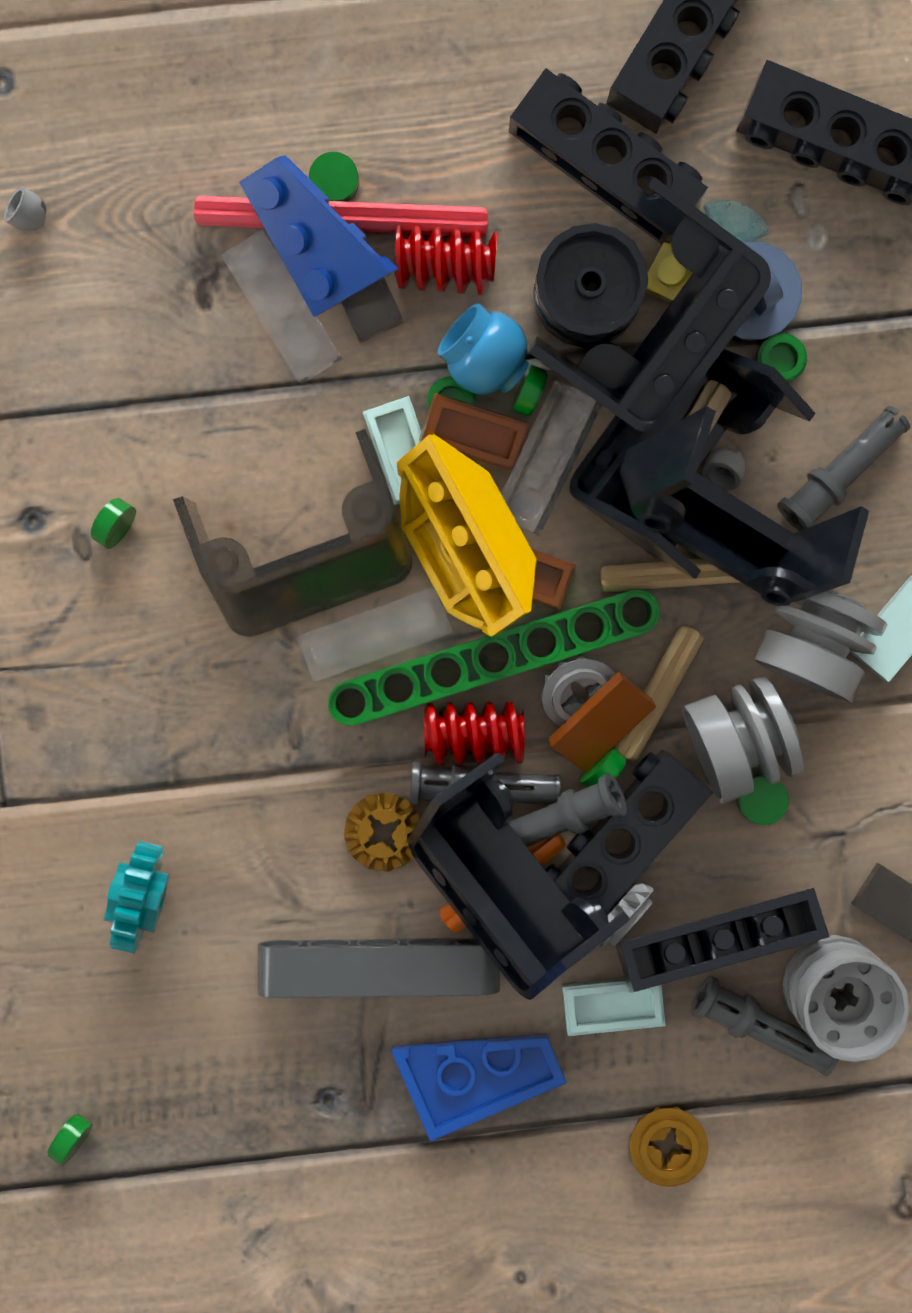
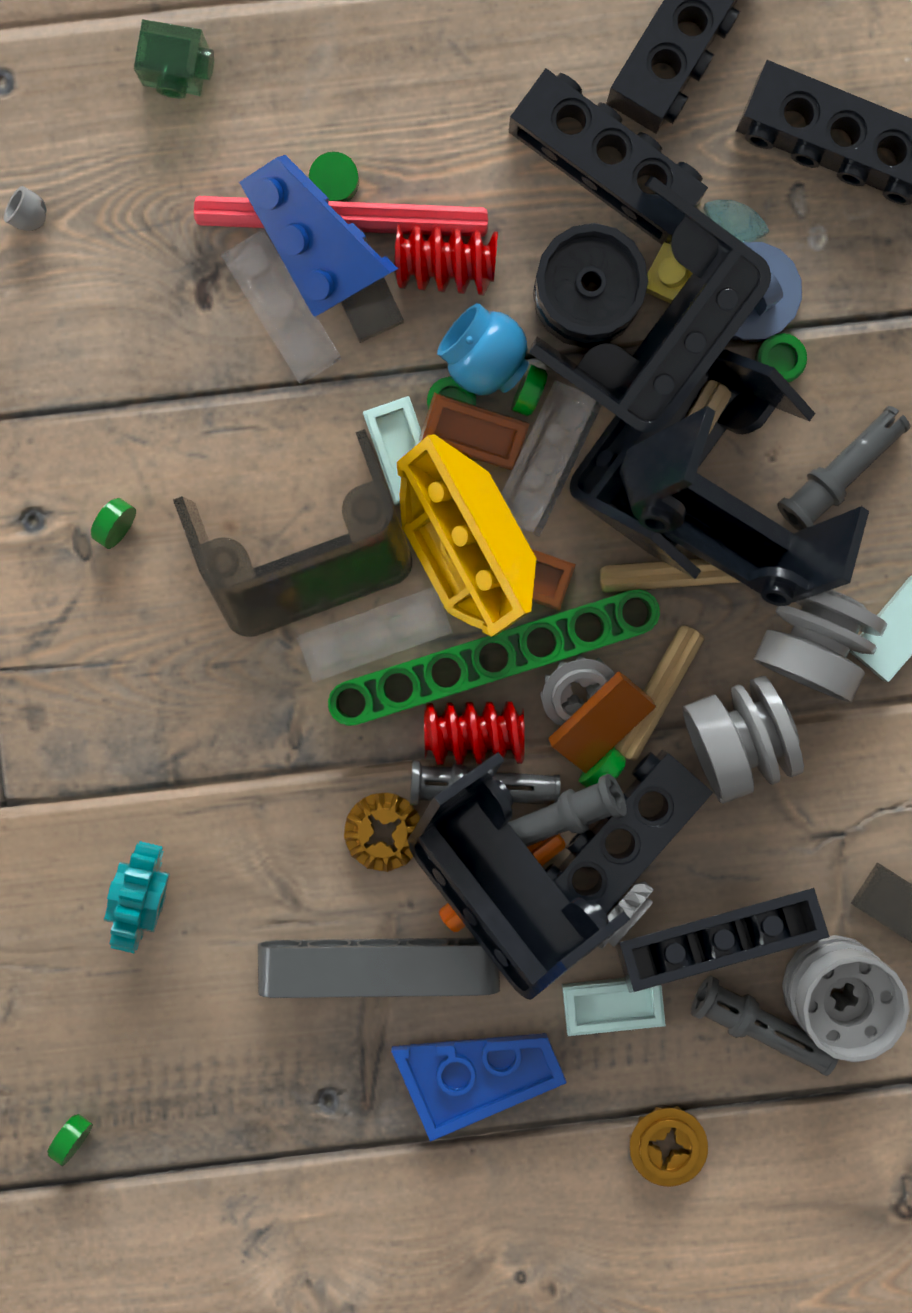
(173, 59): none -> clear green brick
(730, 460): light grey hinge -> none
(766, 803): green tile -> none

